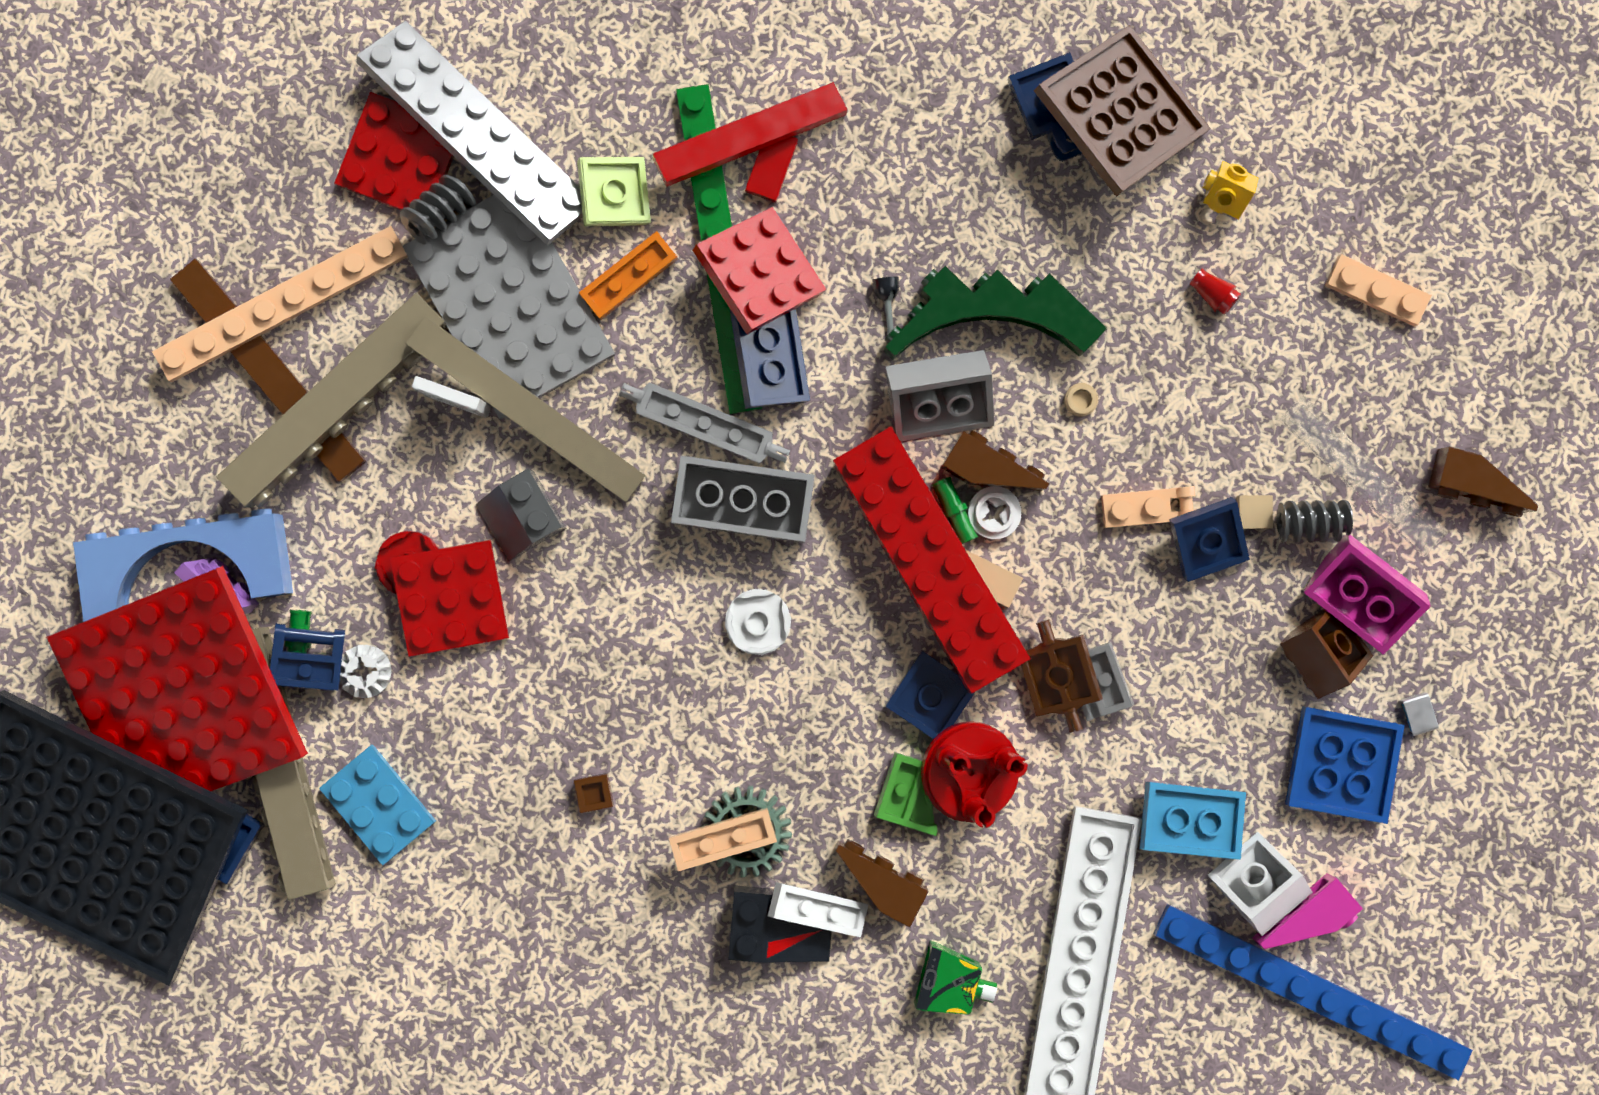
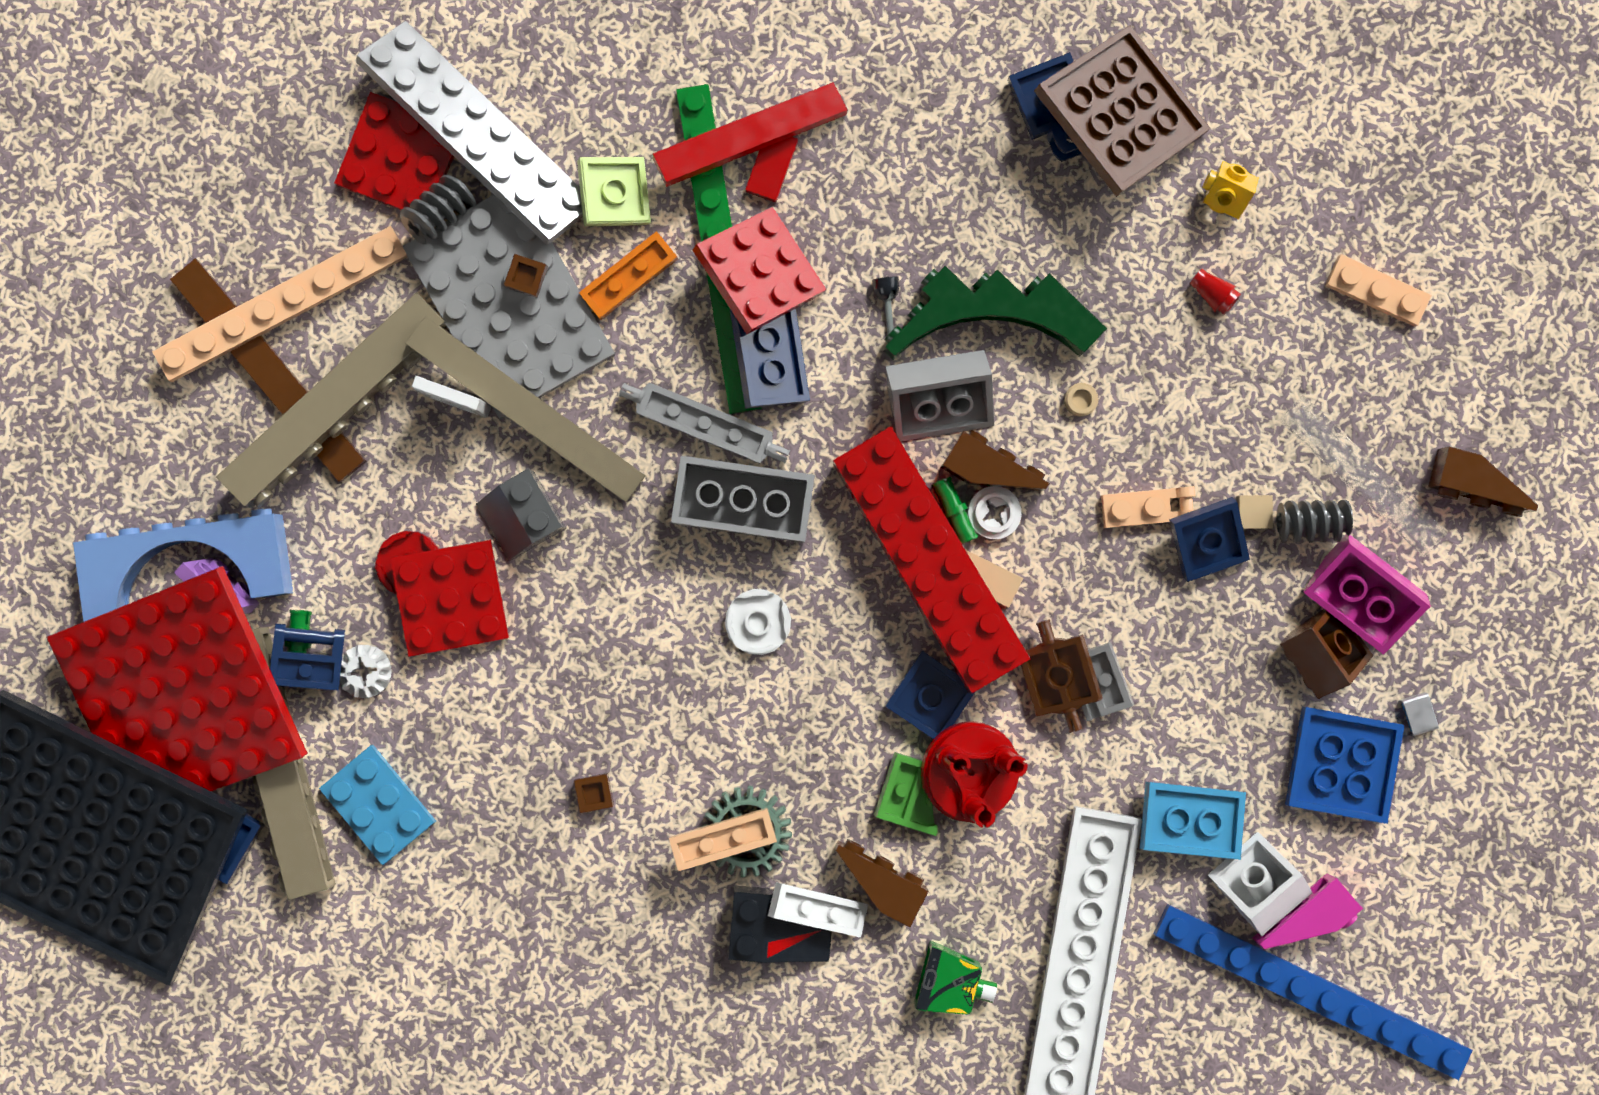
(526, 275): none -> reddish brown plate

